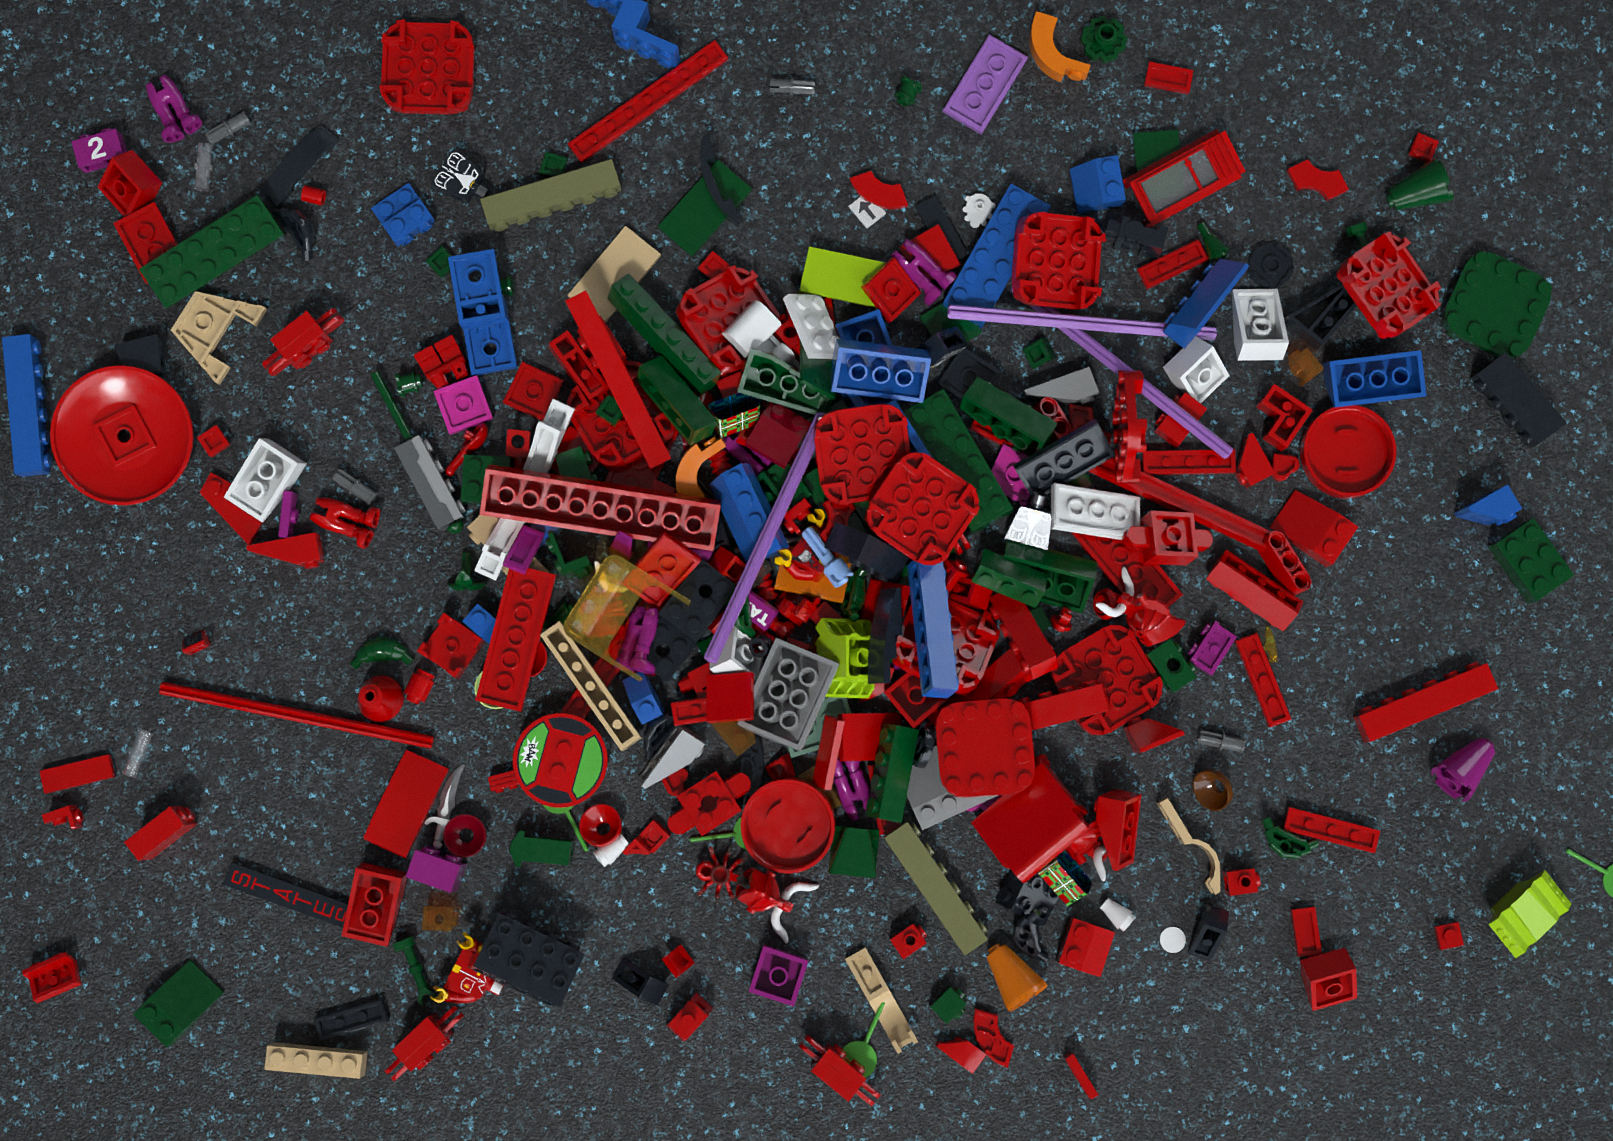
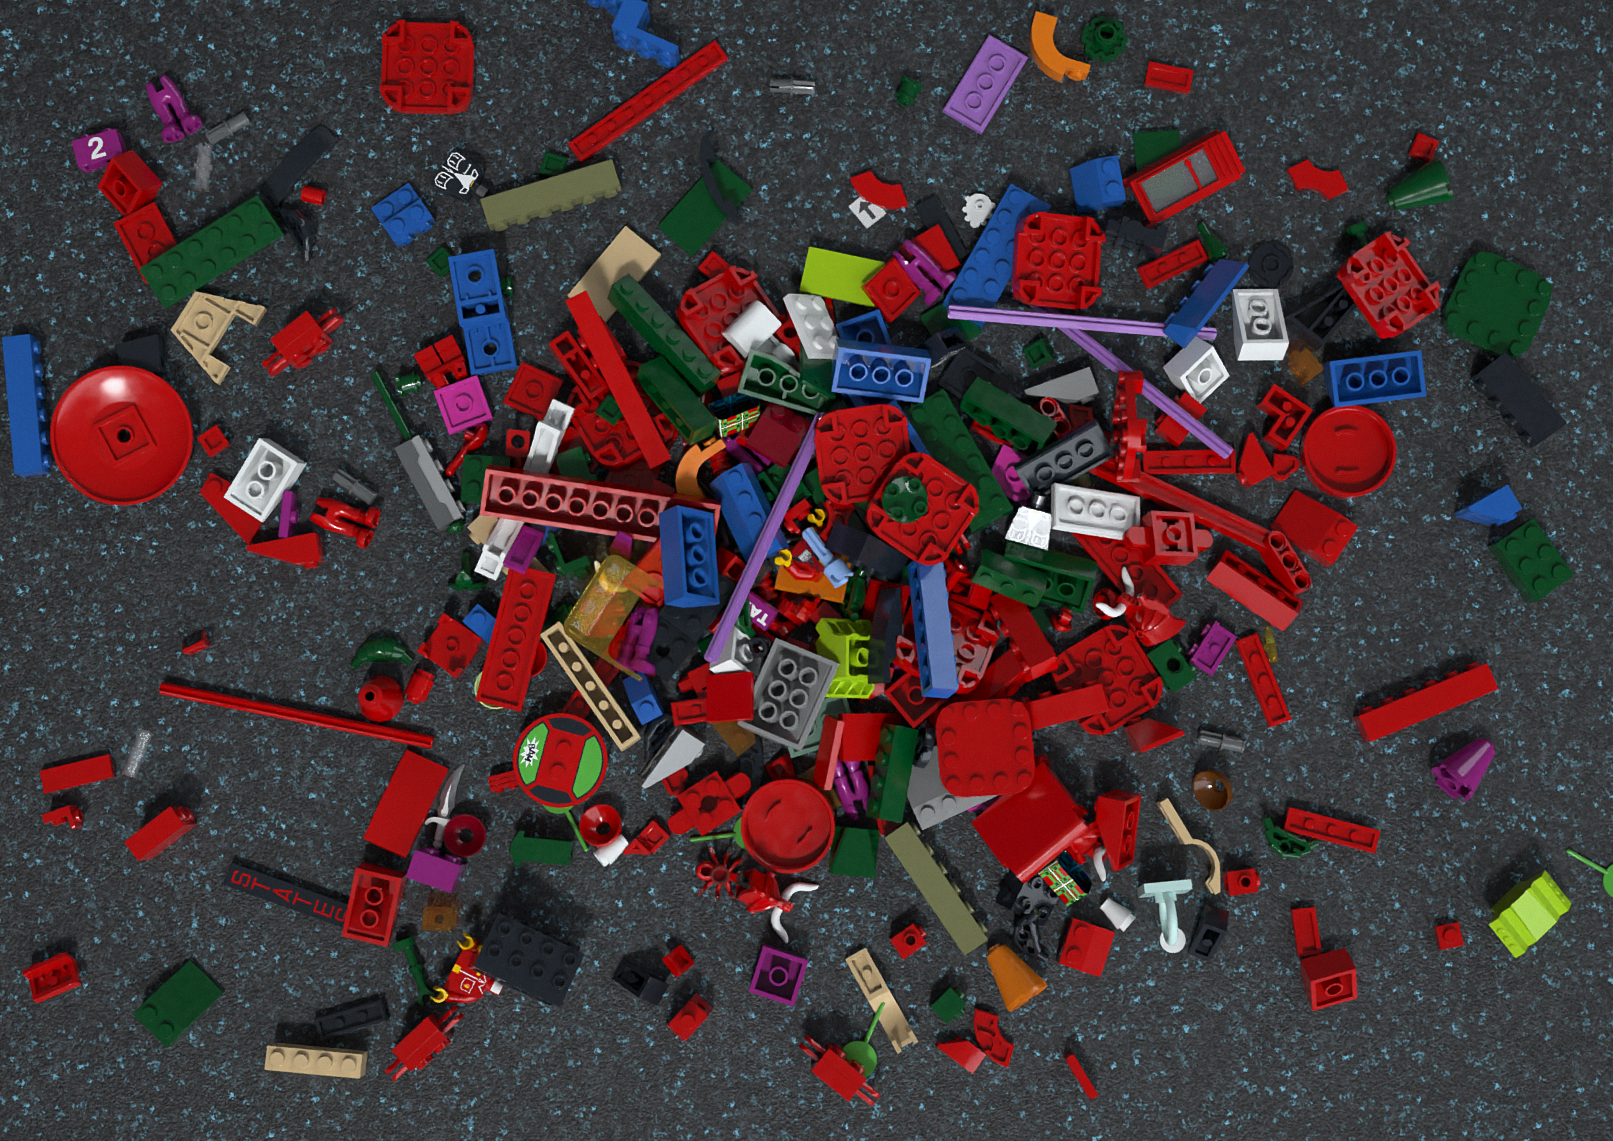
(688, 557): none -> blue slope
(904, 499): none -> dark green dish
(1165, 895): none -> light aqua tile

